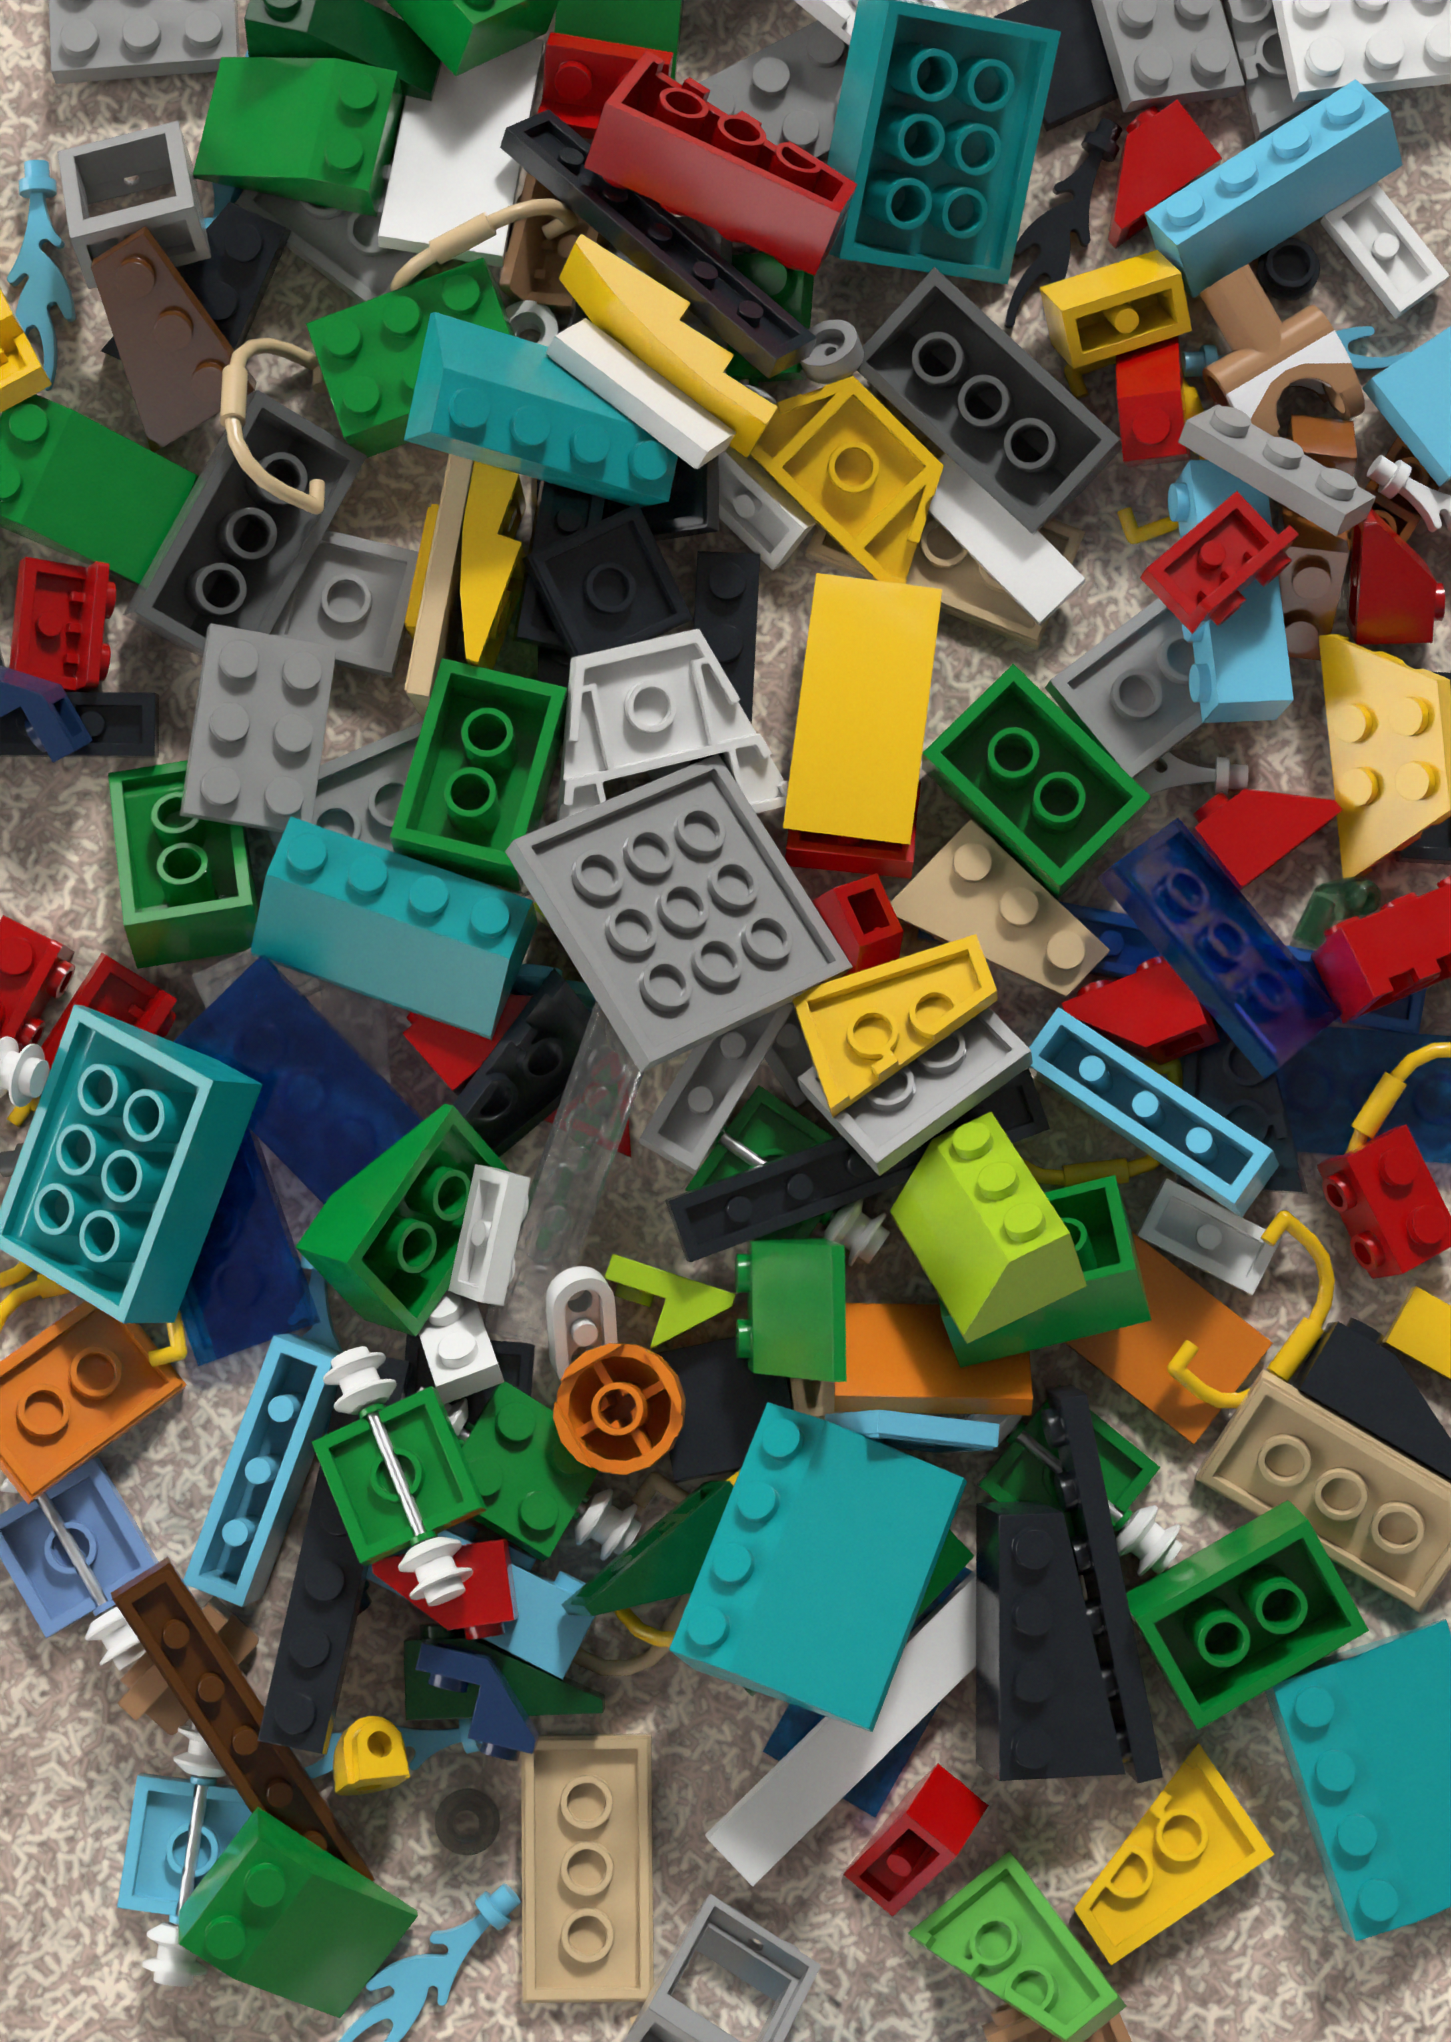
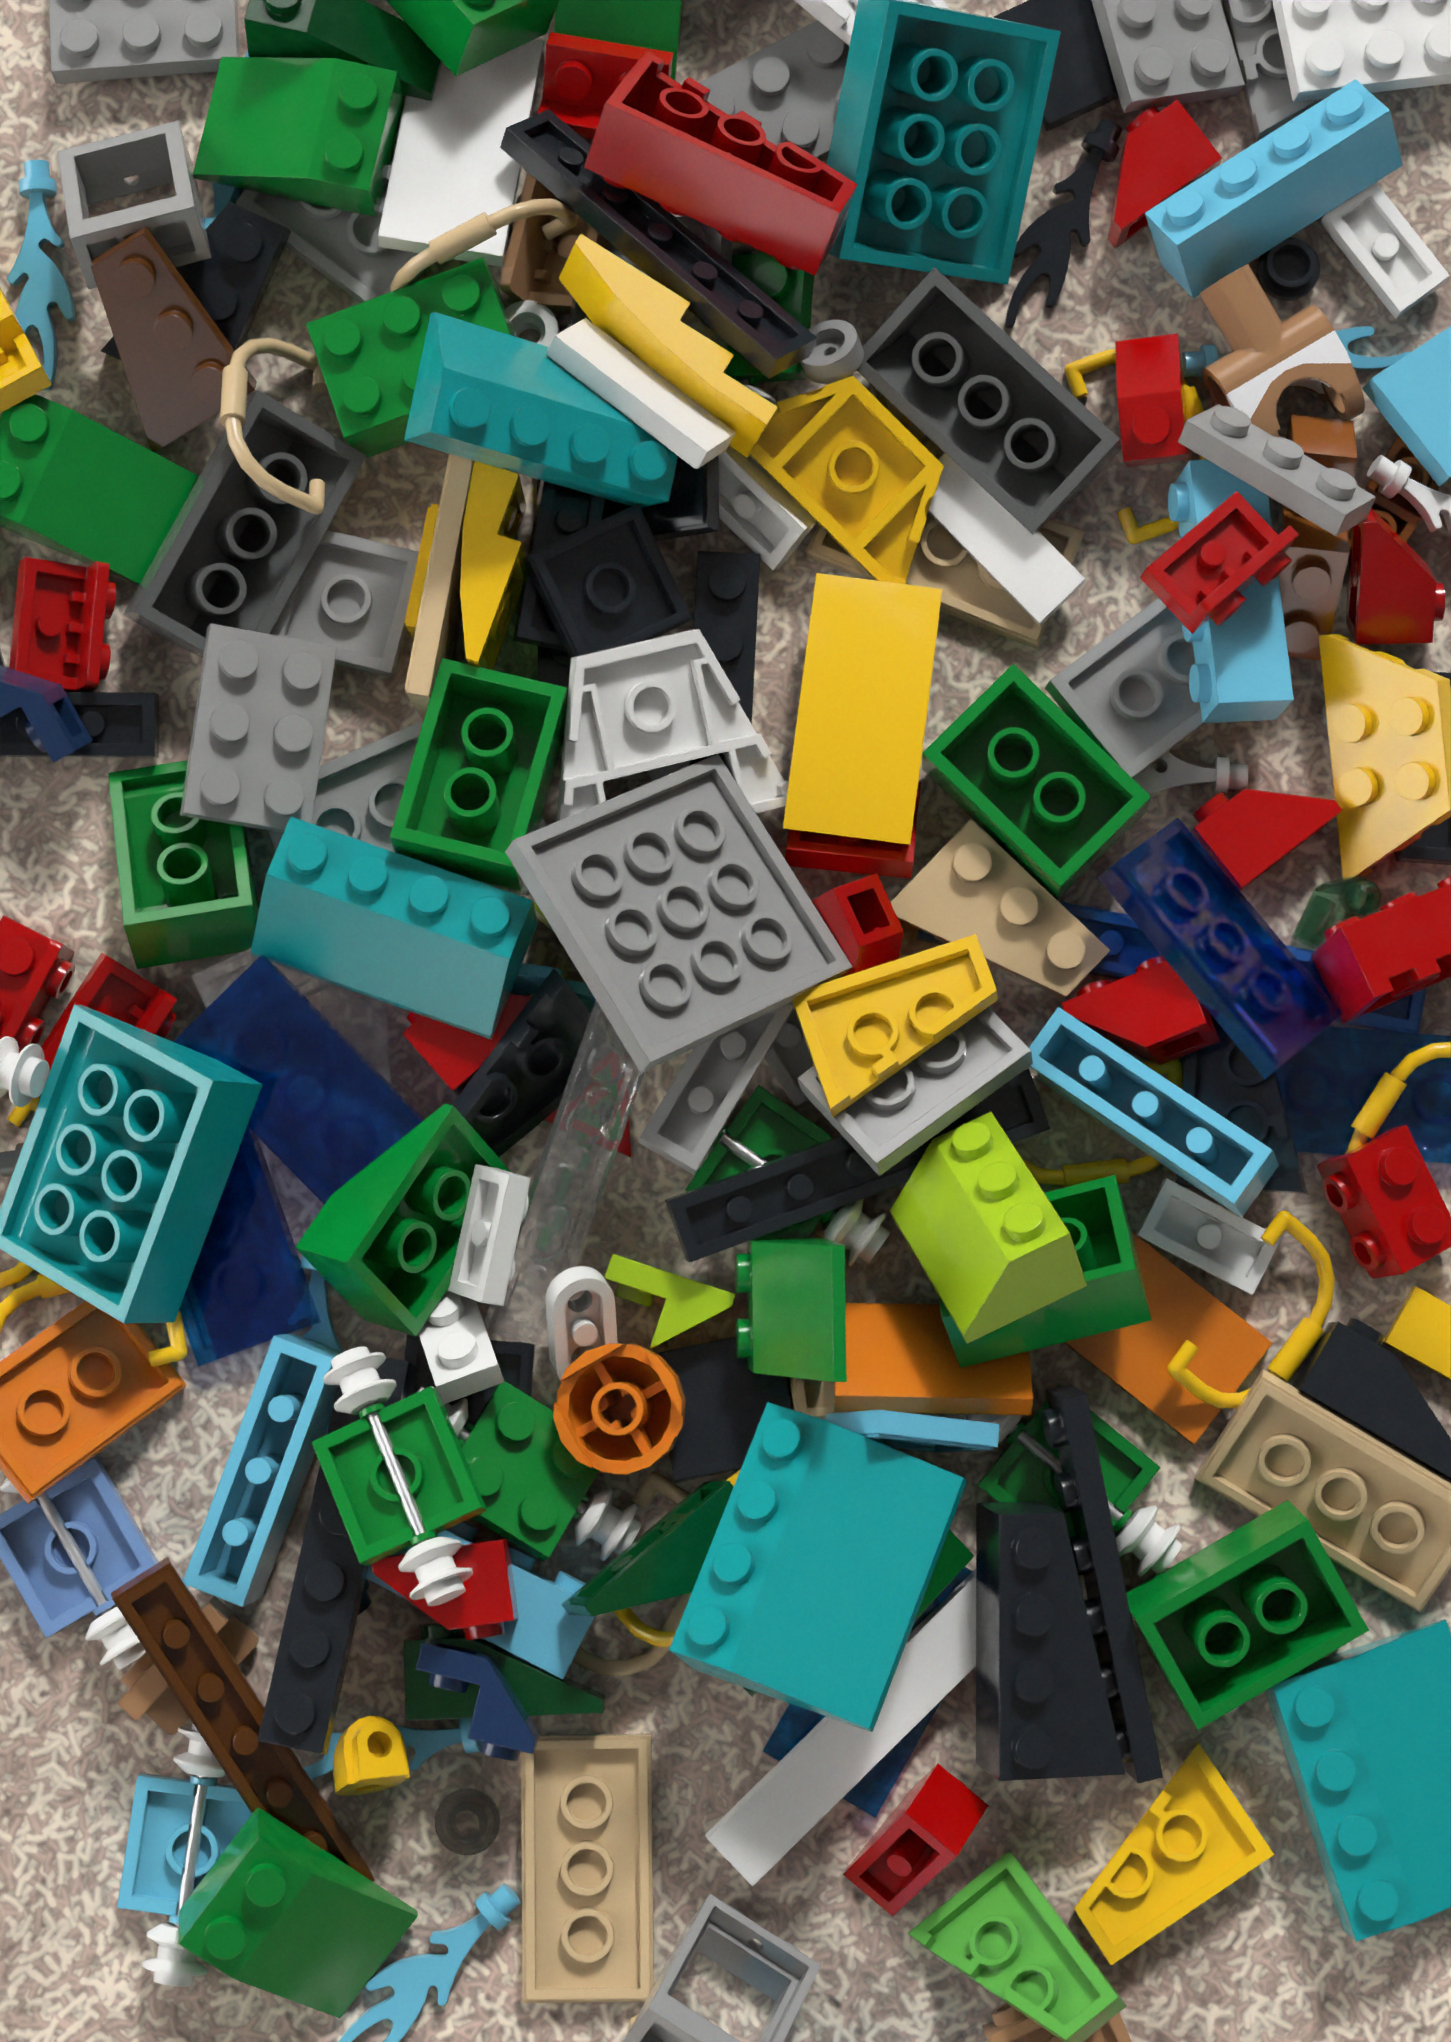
(1115, 309): yellow brick -> none

